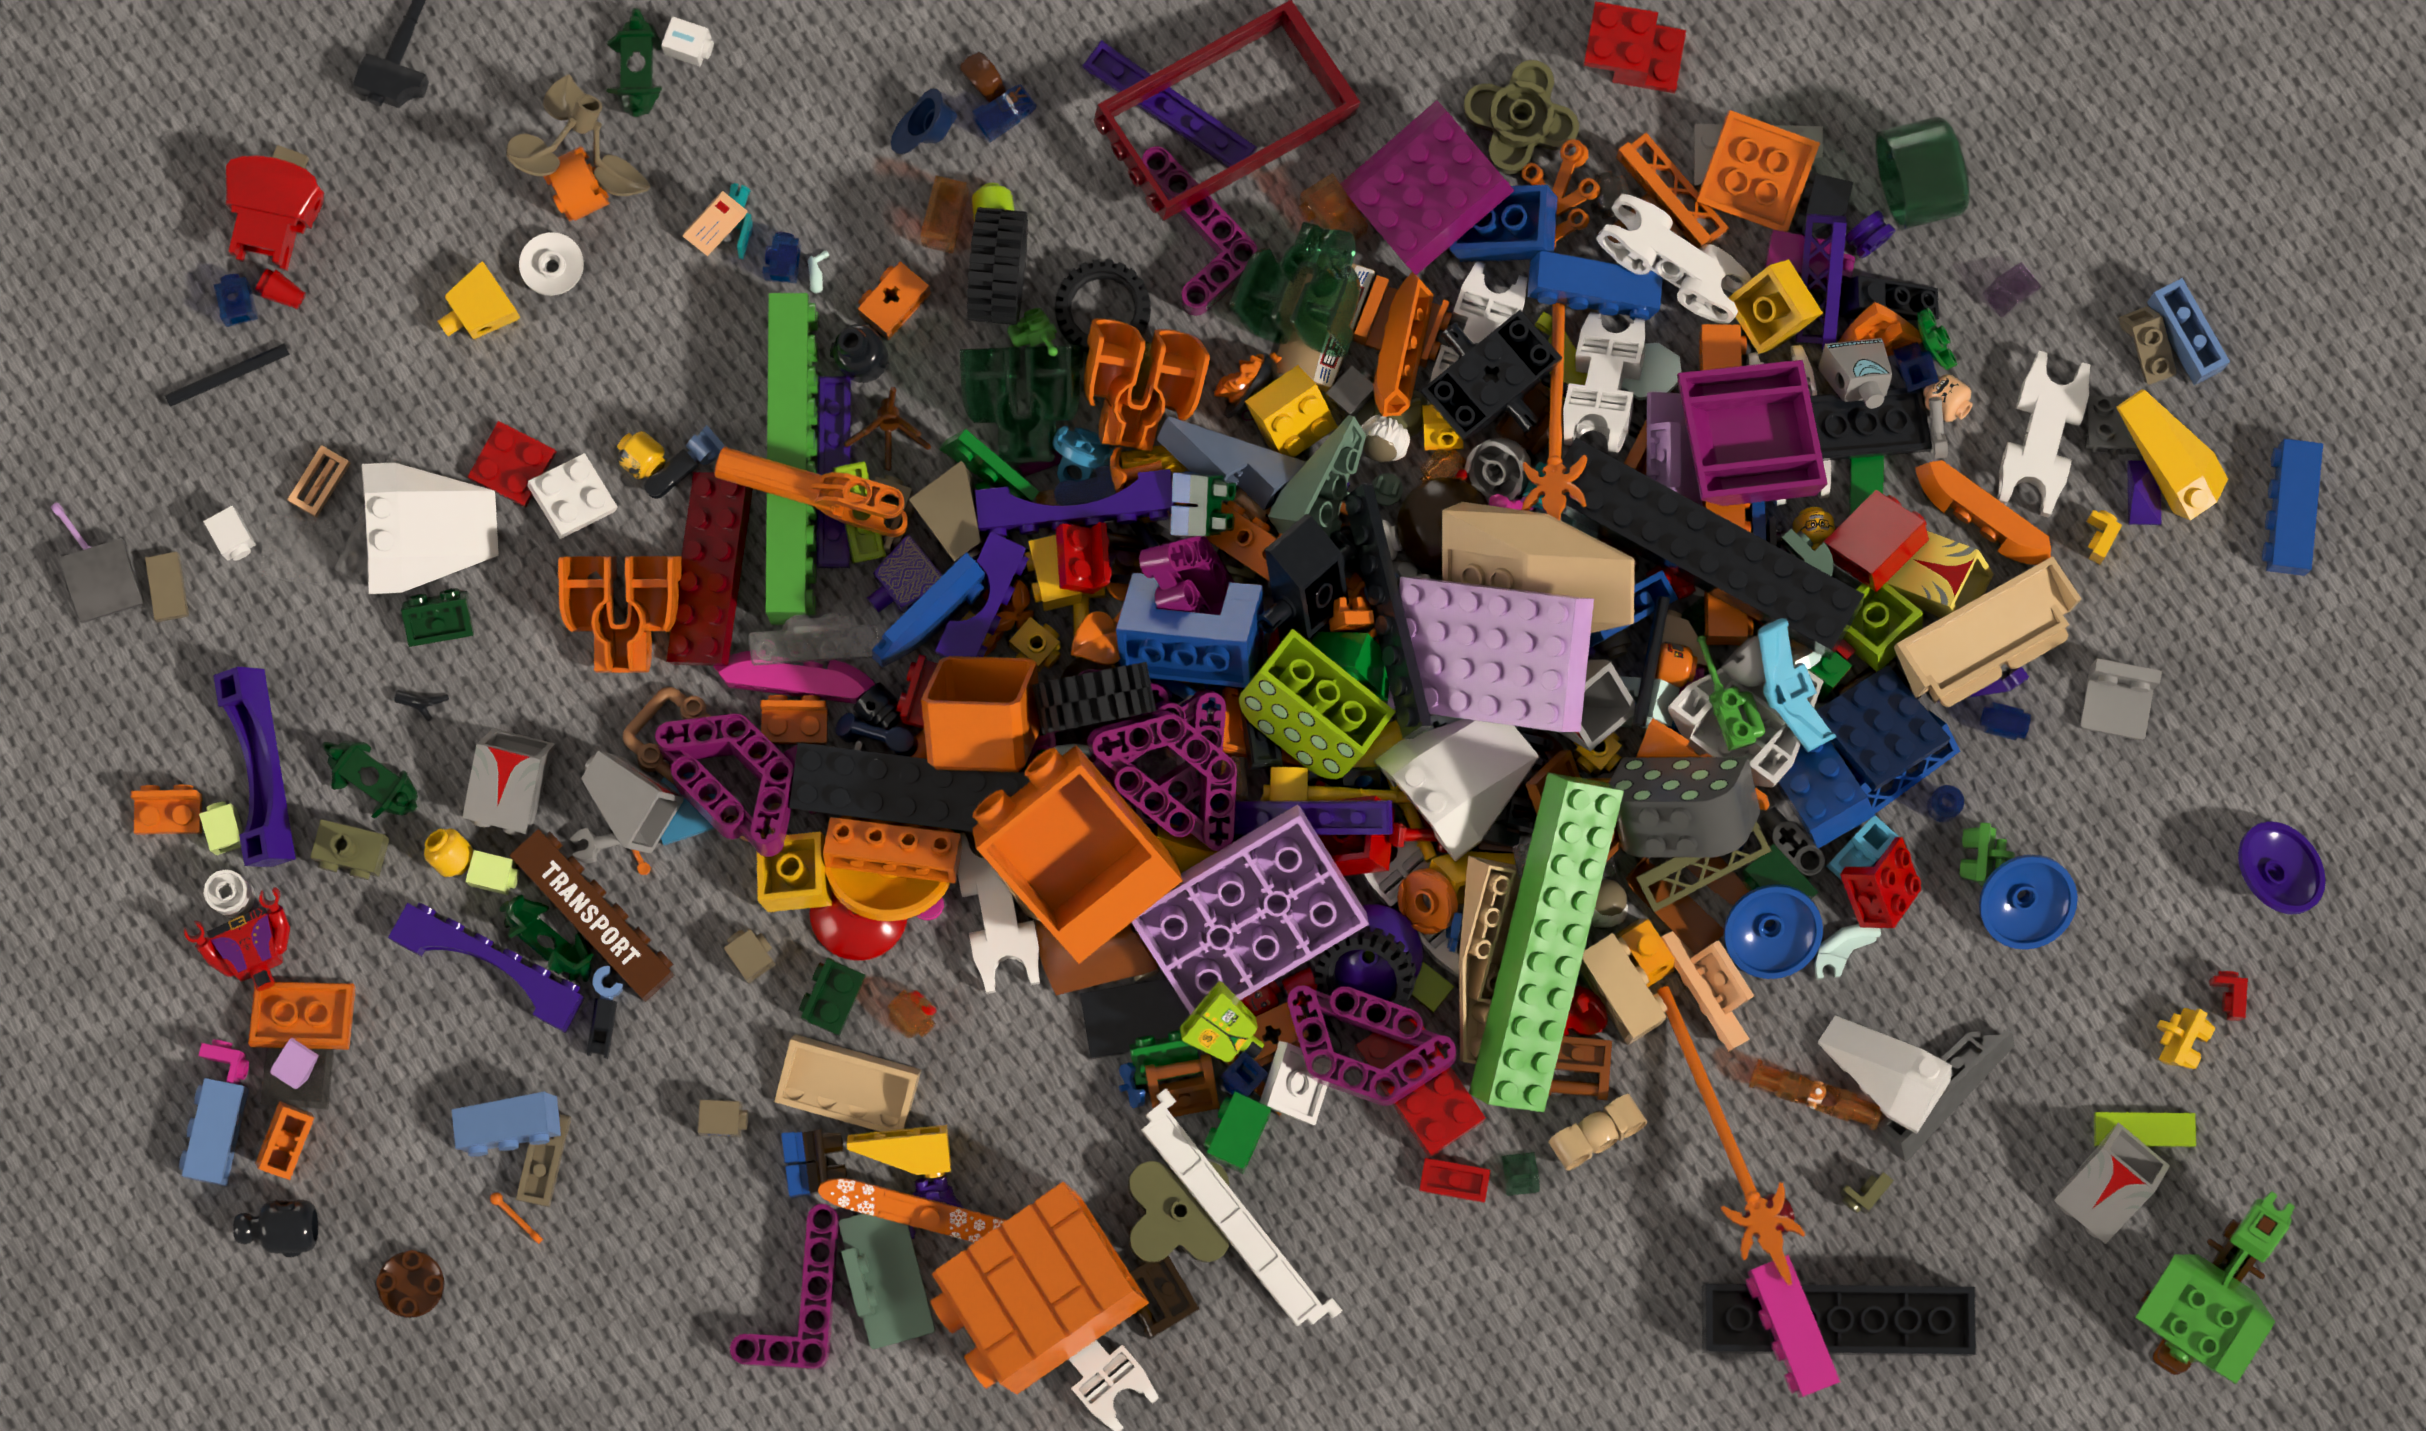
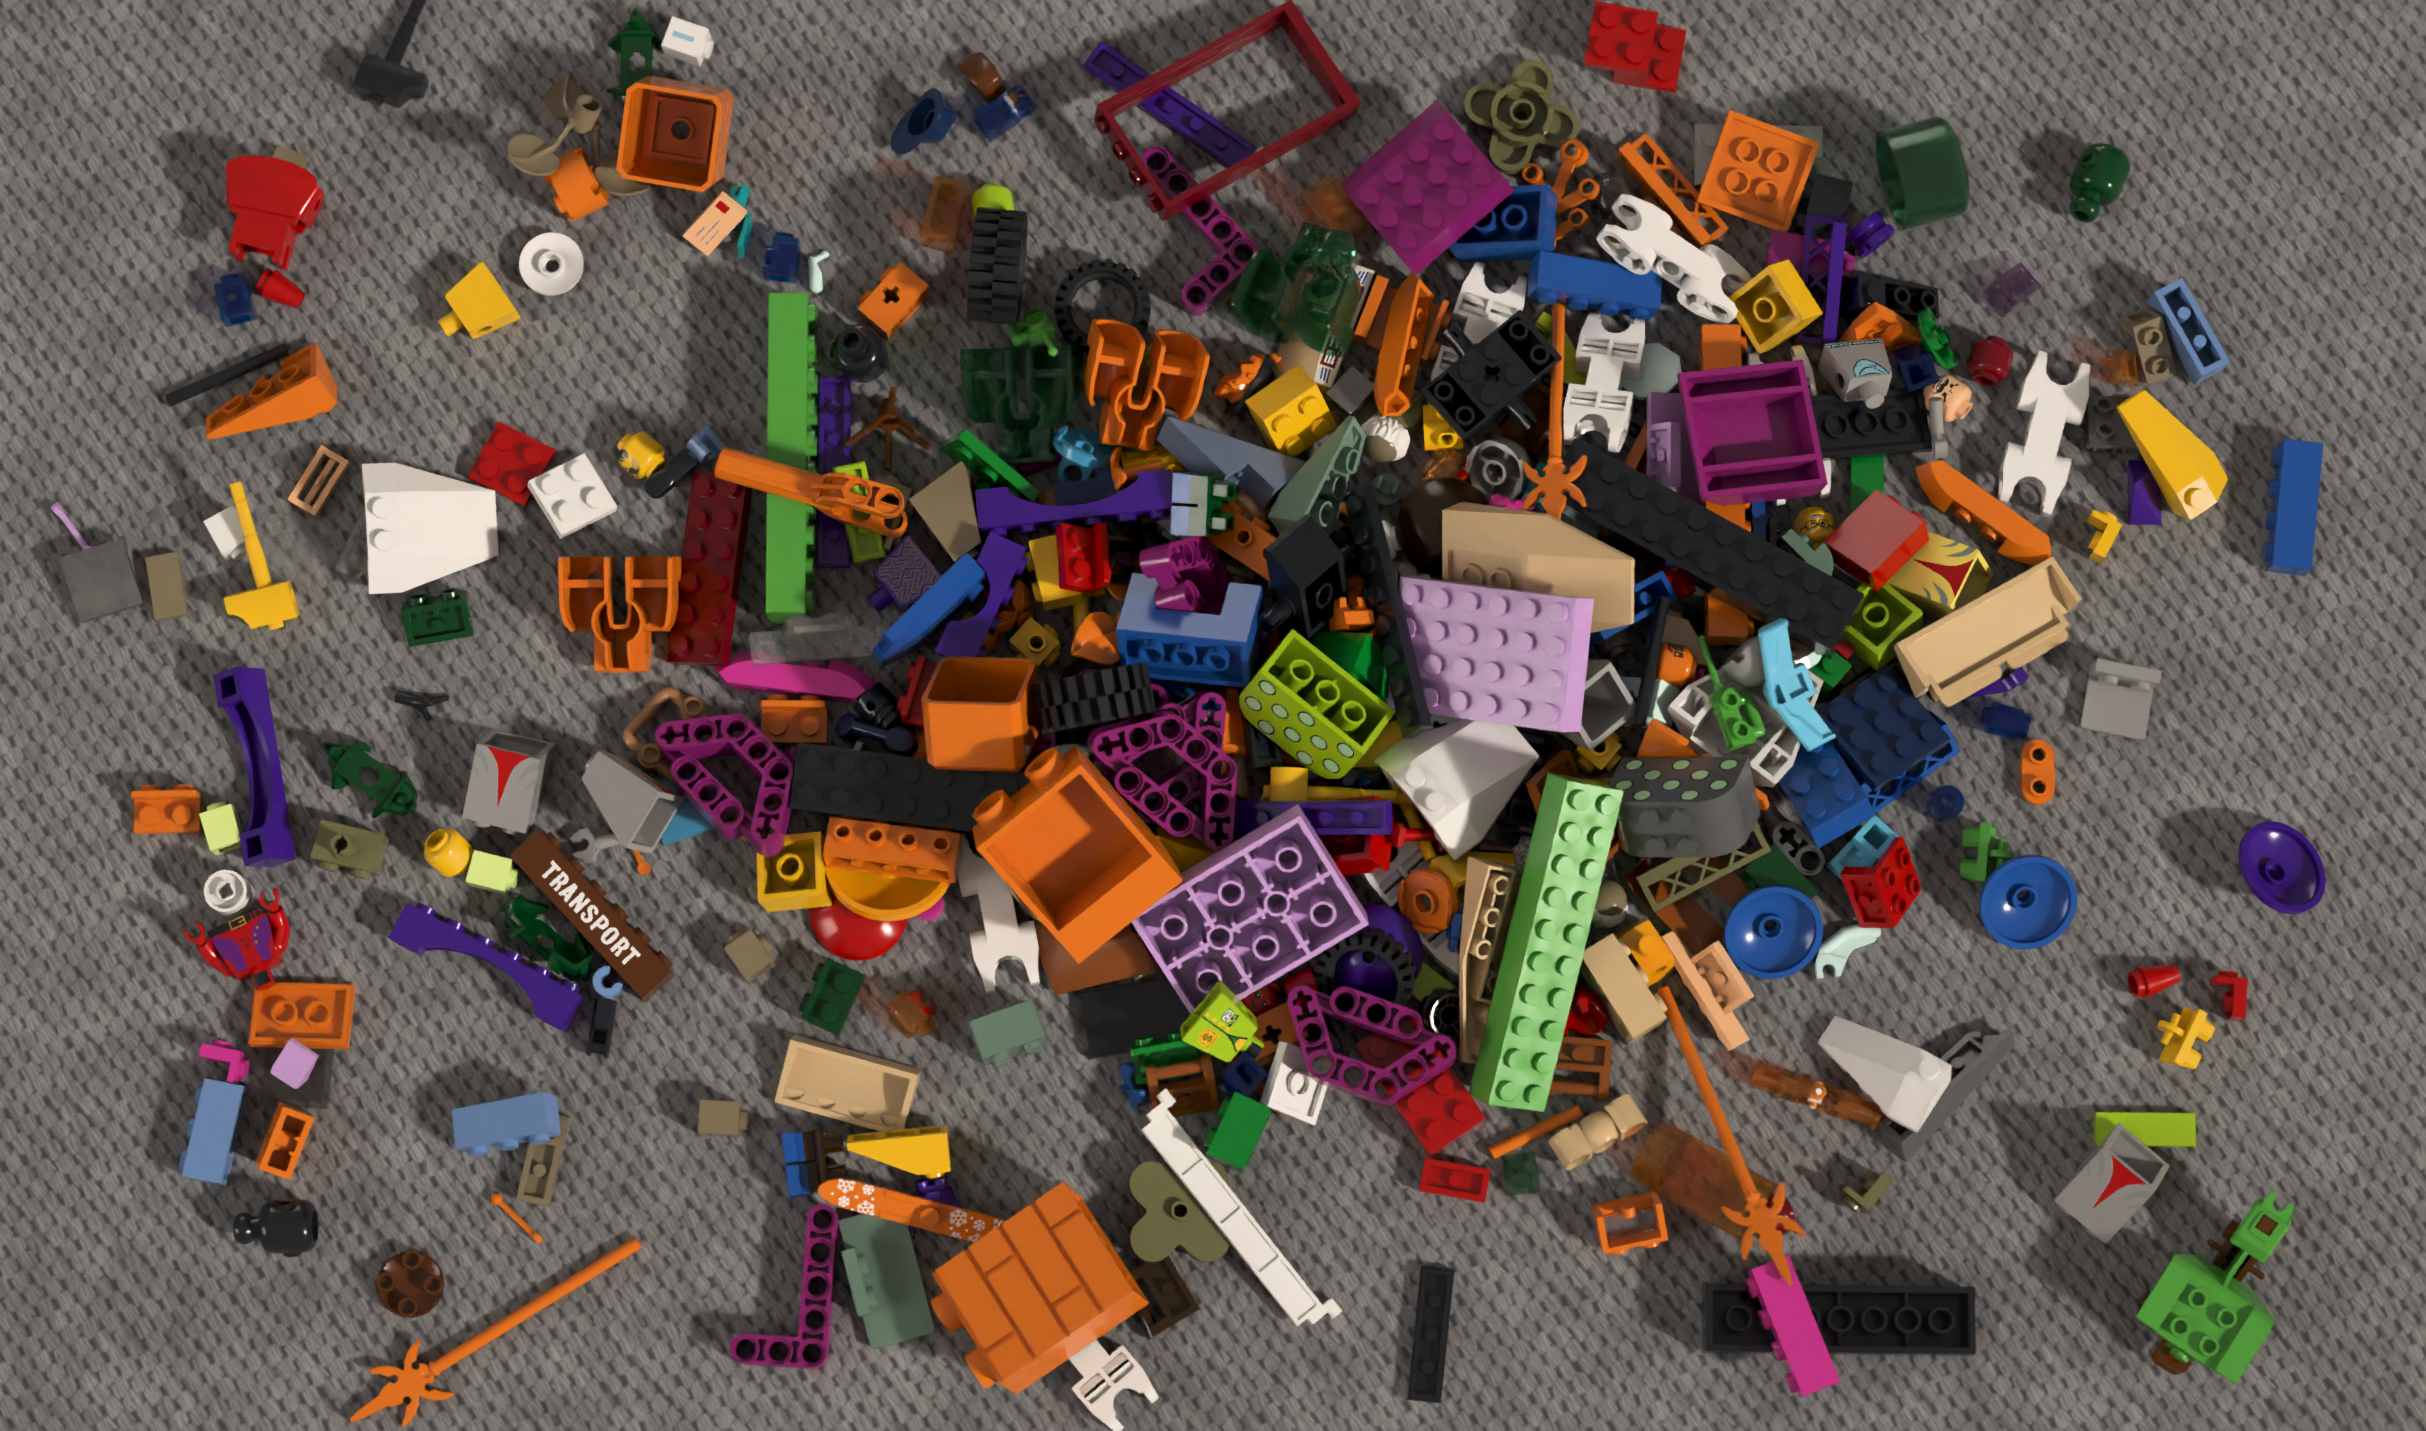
(268, 602): none -> yellow piece
(291, 395): none -> orange wedge
(412, 1381): none -> orange piece
(648, 142): none -> orange plate
(1008, 1033): none -> sand green brick
(1430, 1334): none -> black tile
(1431, 1010): none -> black wheel
(1535, 1131): none -> orange bar
(1629, 1223): none -> orange window
(1694, 1177): none -> clear orange piece
(1990, 361): none -> dark red head
(2037, 771): none -> orange plate
(2097, 180): none -> dark green piece
(2124, 368): none -> clear orange tile
(2152, 979): none -> red cone

